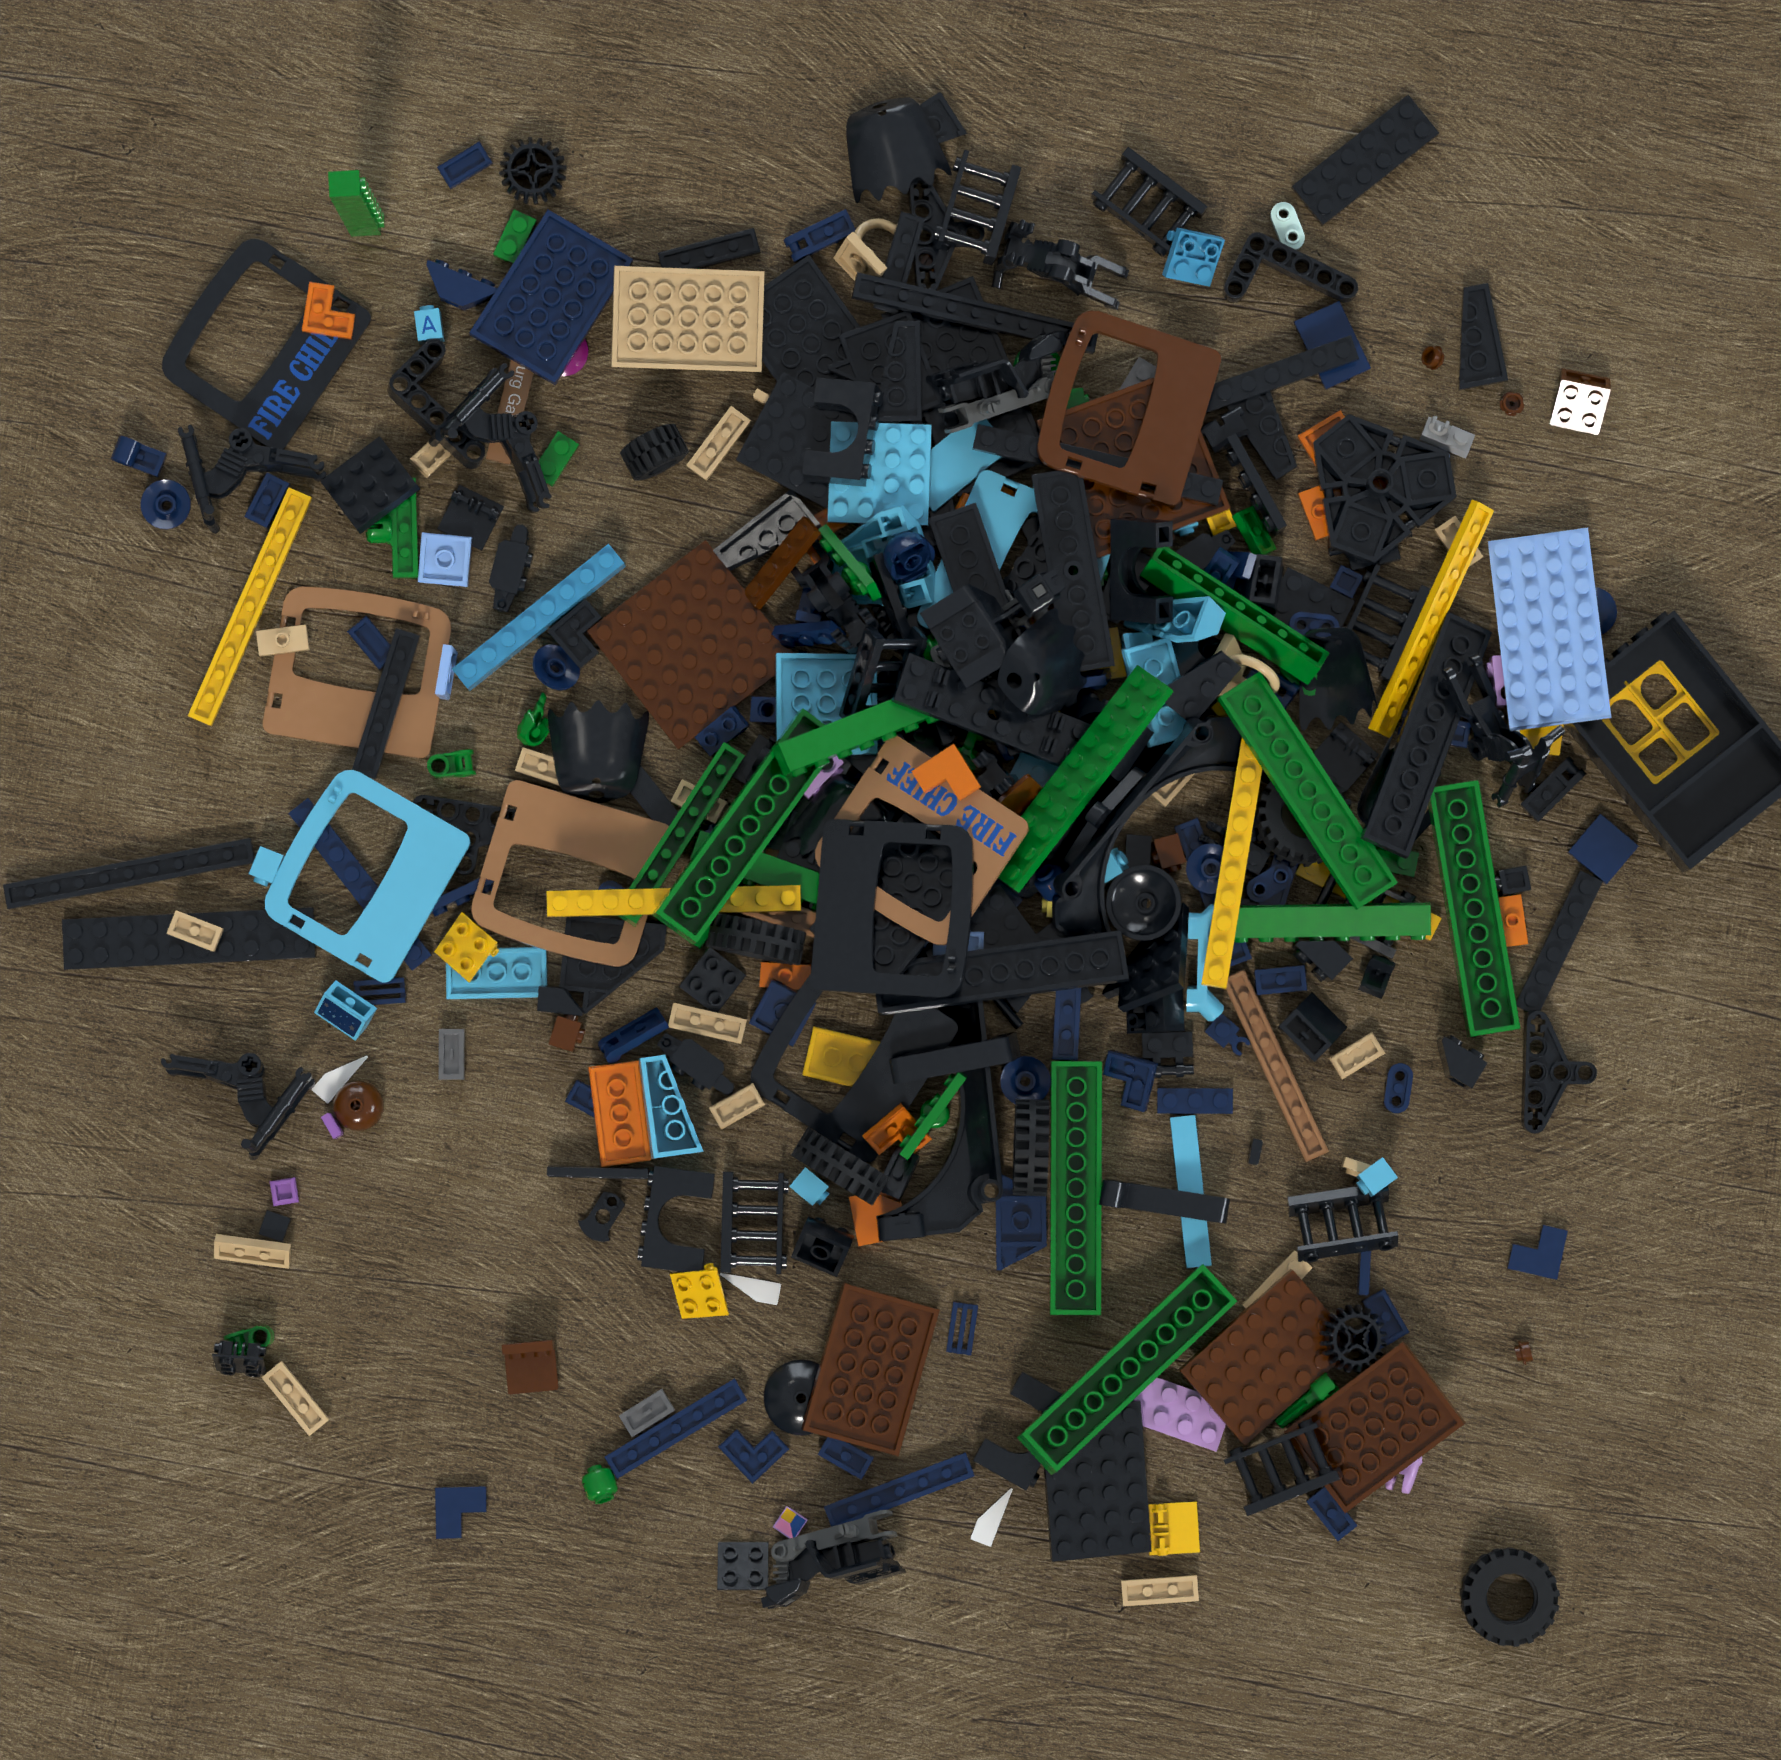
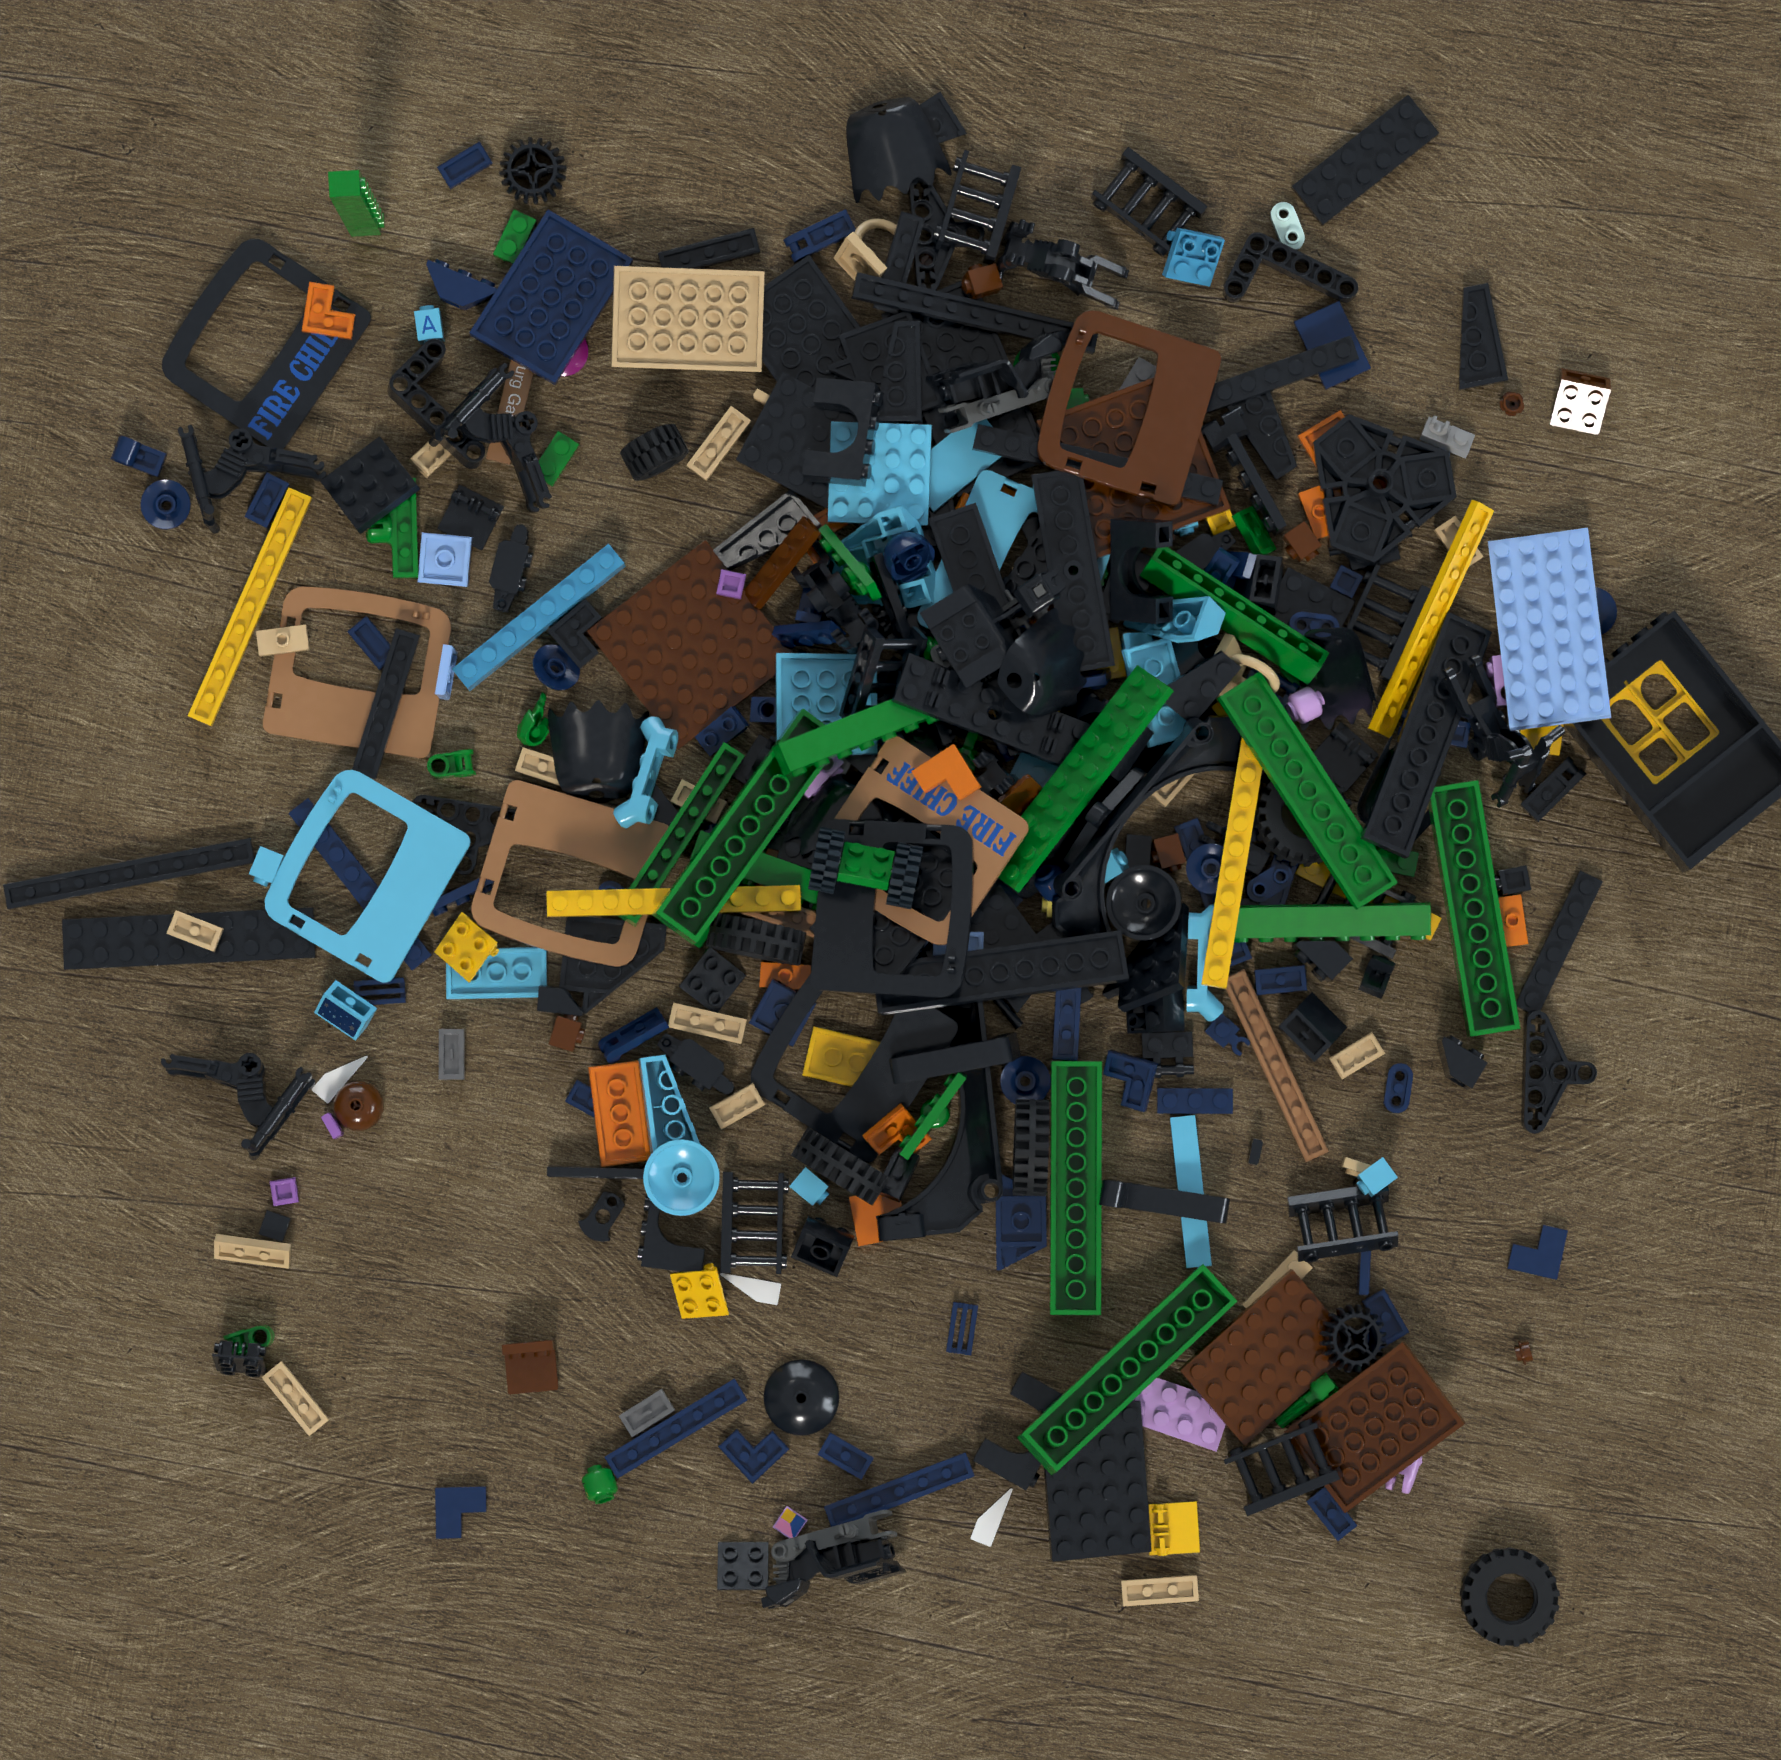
(641, 805): none -> medium azure plate
(662, 1182): none -> medium azure dish
(731, 584): none -> medium lavender tile
(865, 867): none -> black plate
(870, 1369): reddish brown plate -> none
(981, 281): none -> reddish brown brick
(1301, 543): none -> reddish brown brick
(1305, 705): none -> lavender head
(1433, 357): reddish brown plate -> none
(1603, 849): dark blue tile -> none

